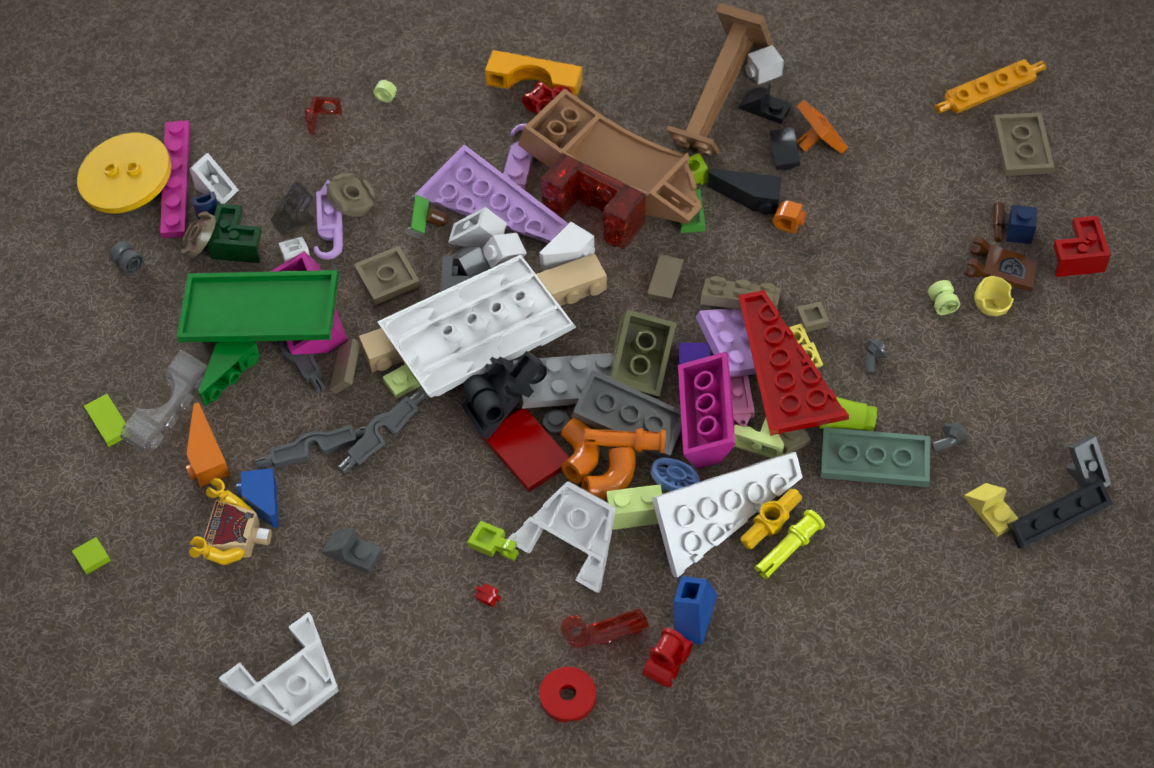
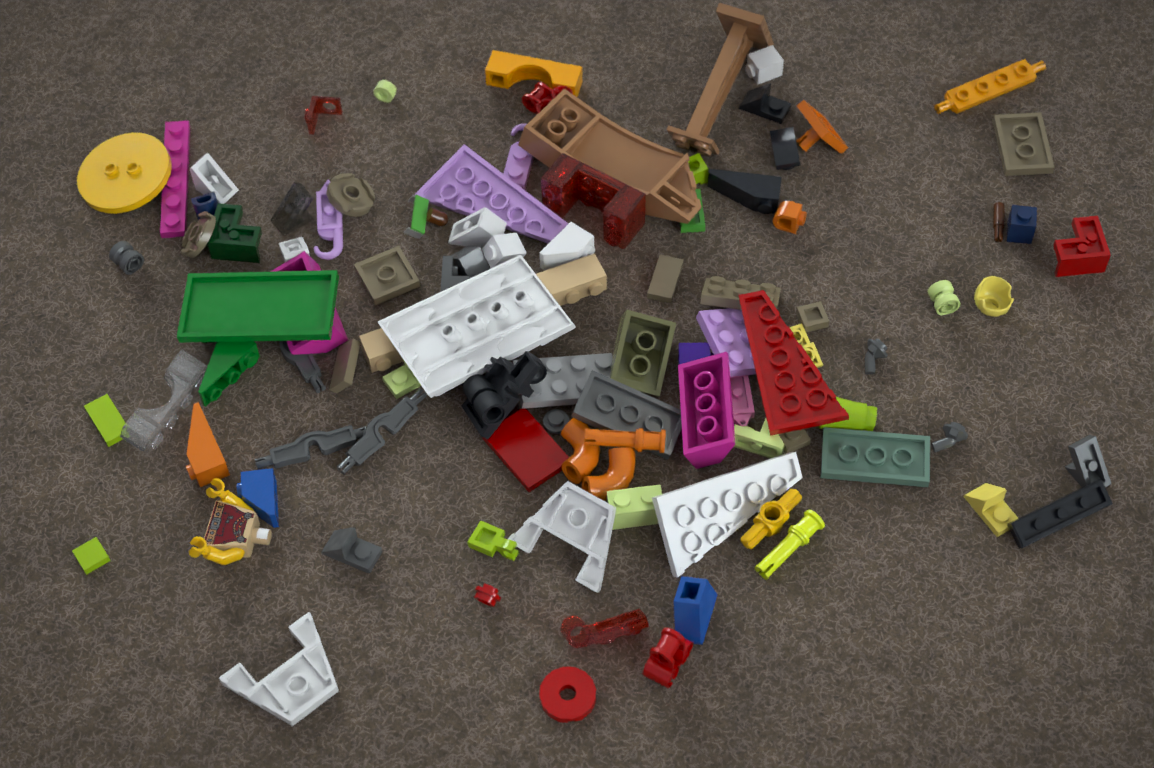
(675, 475): medium blue wheel -> none
(1002, 263): reddish brown flag -> none

